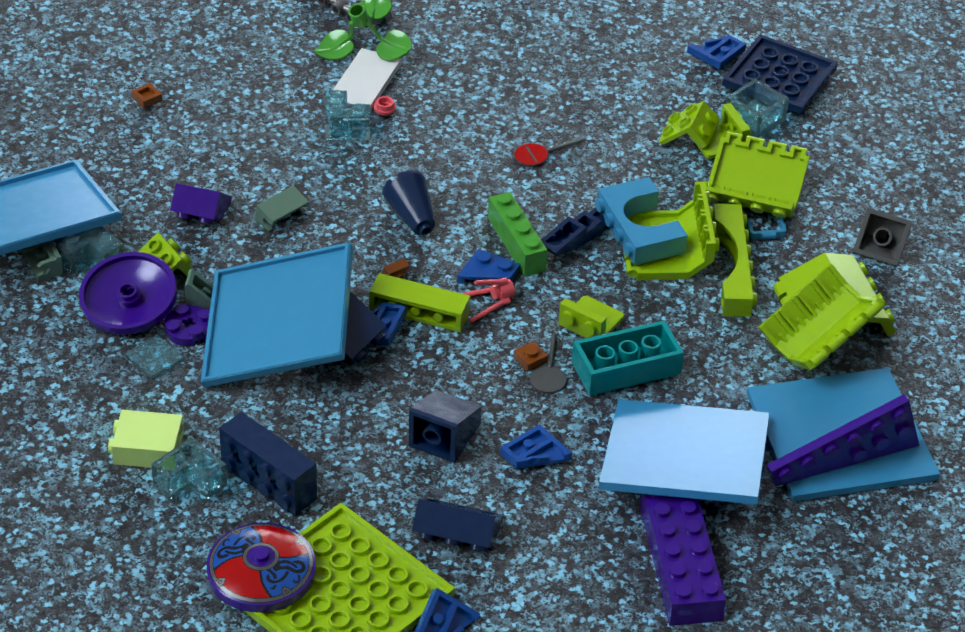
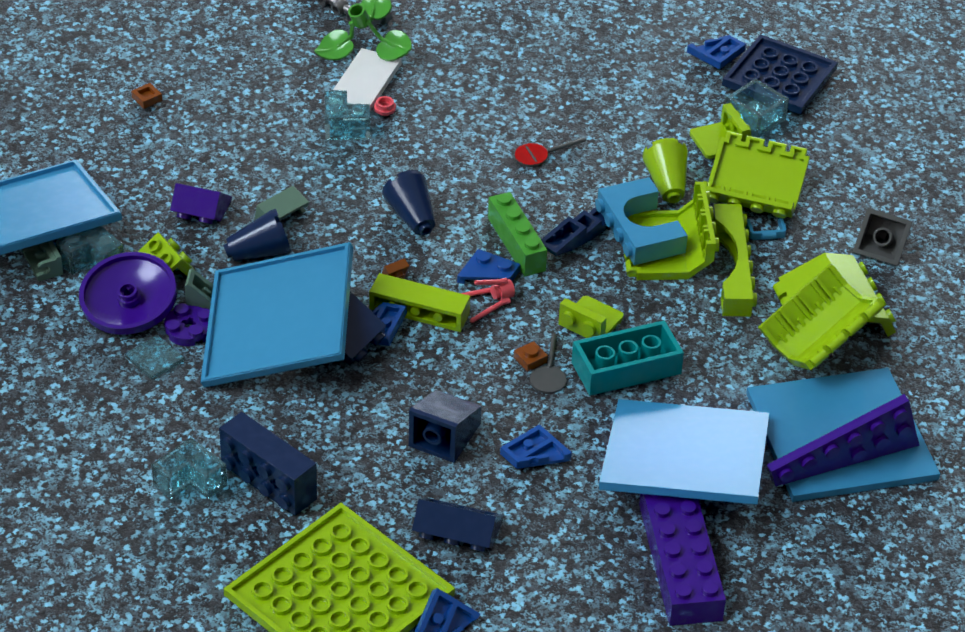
(144, 437): yellowish green brick -> none
(259, 239): none -> dark blue cone
(261, 567): dish -> none
(667, 167): none -> lime cone
(695, 120): lime bracket -> none

